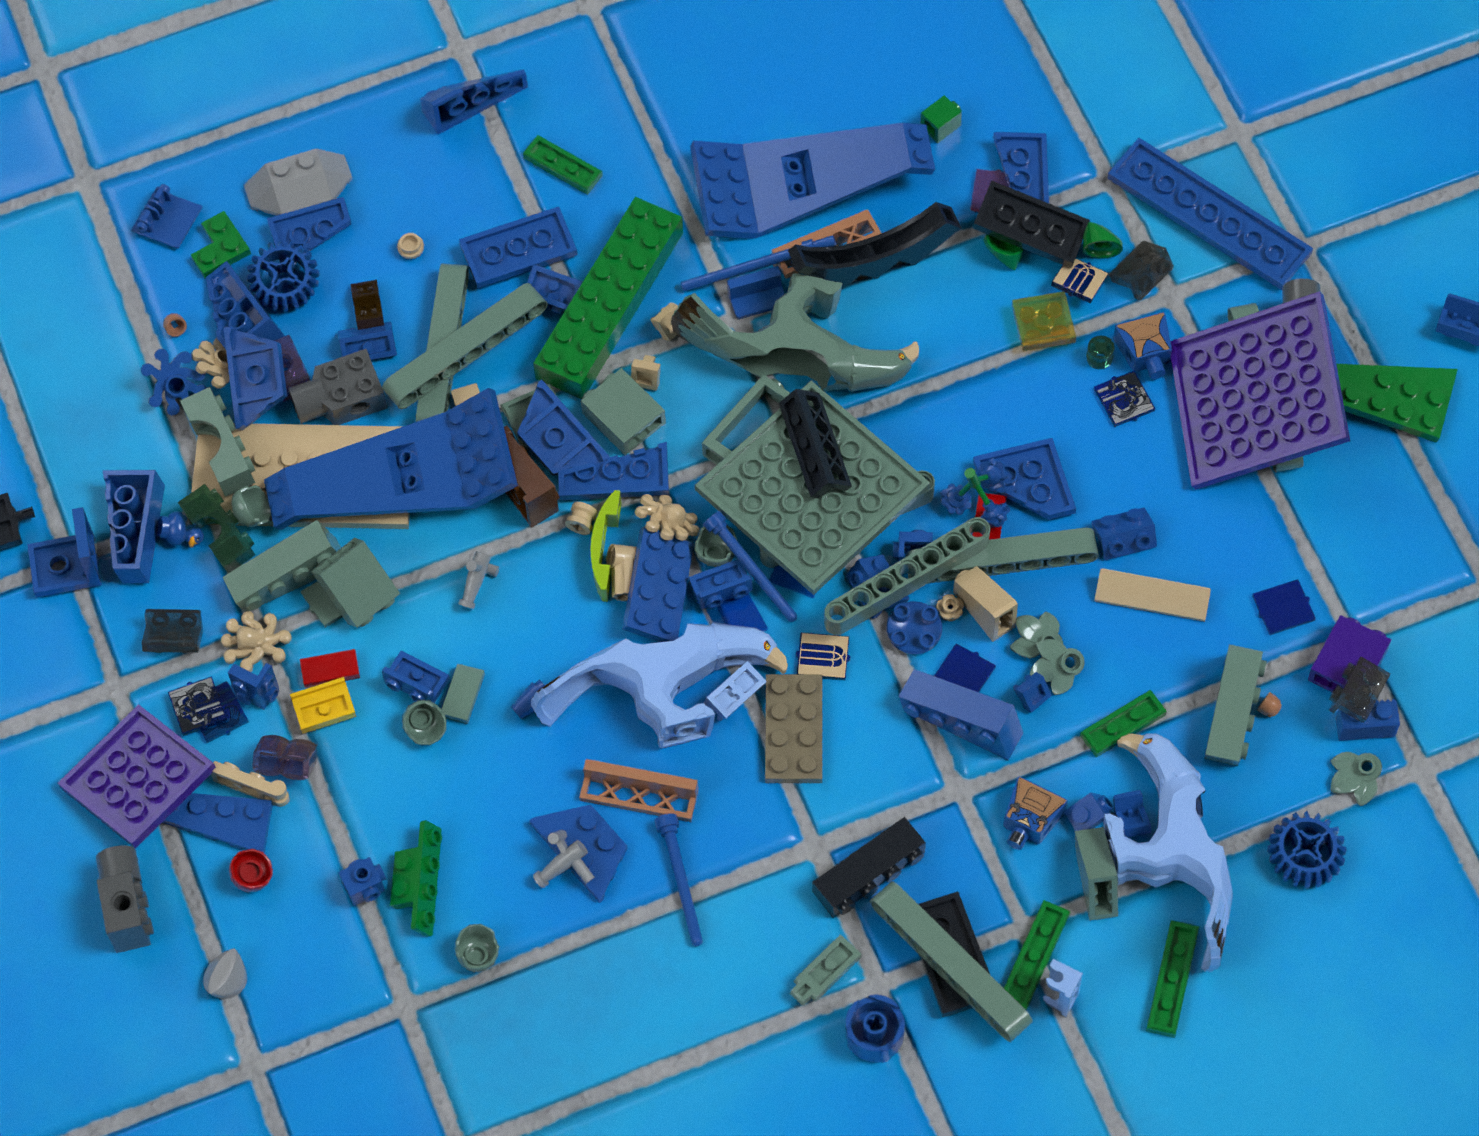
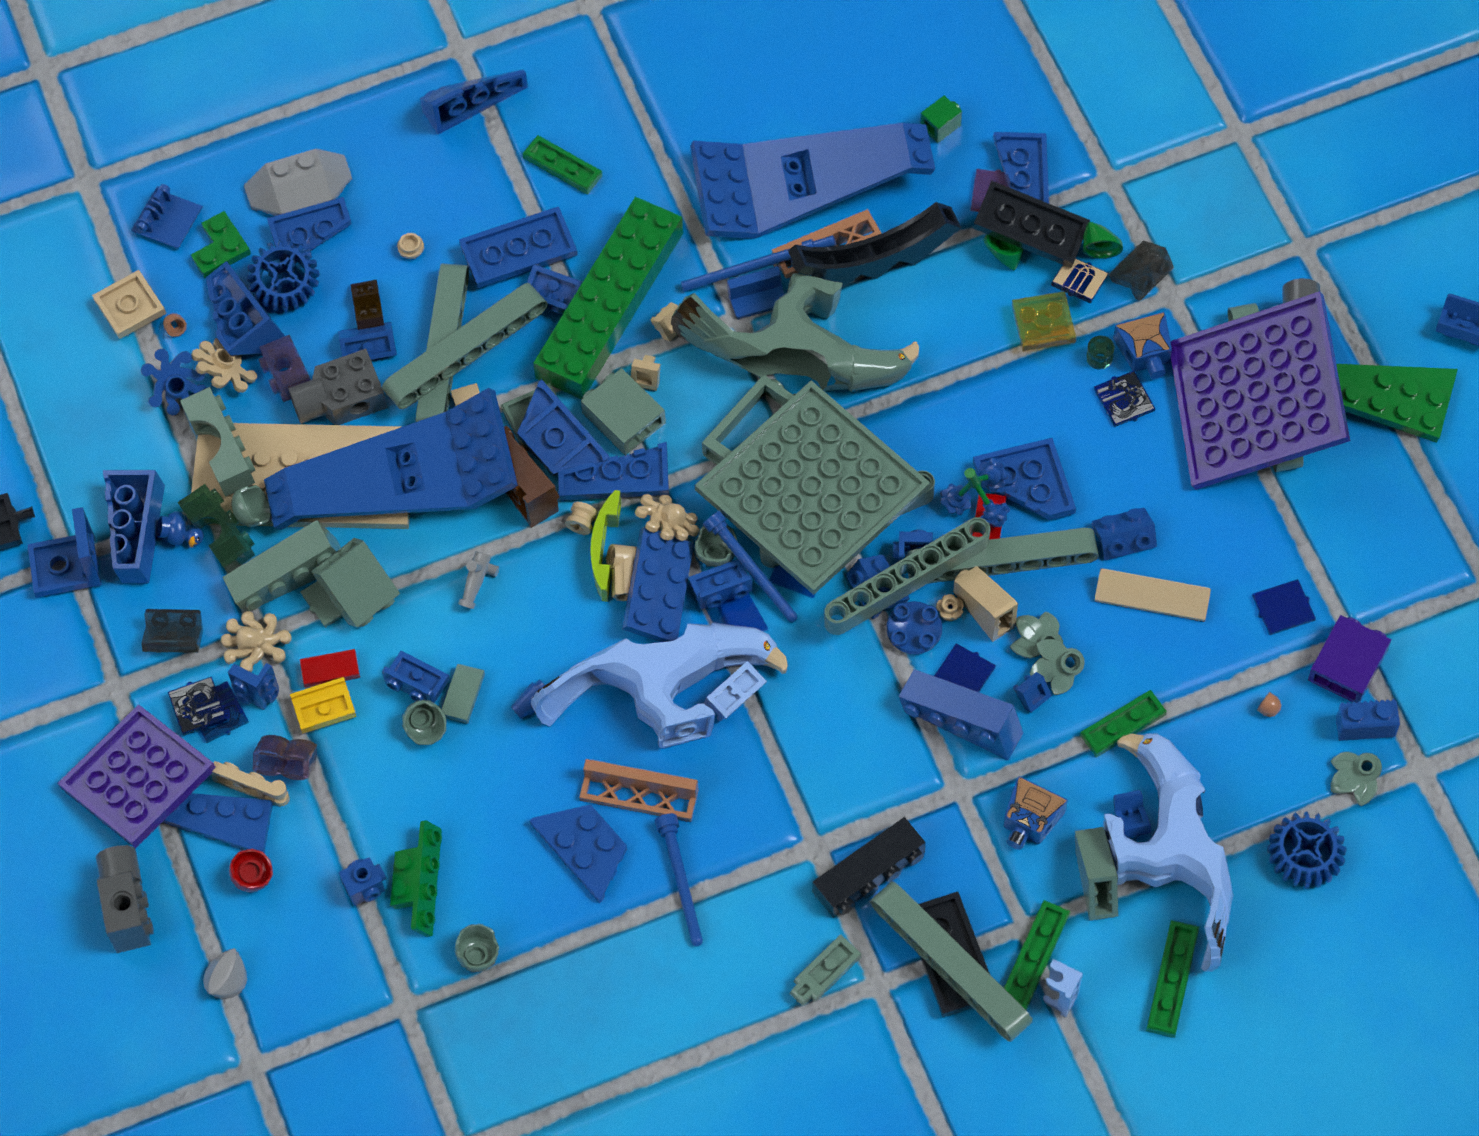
(129, 304): none -> tan plate
(254, 375): blue wing -> none
(568, 857): light grey piece -> none
(793, 728): dark tan plate -> none
(809, 442): black fence -> none
(823, 655): piece -> none
(865, 1015): blue brick -> none
(1089, 811): blue bracket -> none
(1210, 213): blue plate -> none
(1234, 705): sand green wedge -> none
(1359, 690): clear smoke bracket -> none

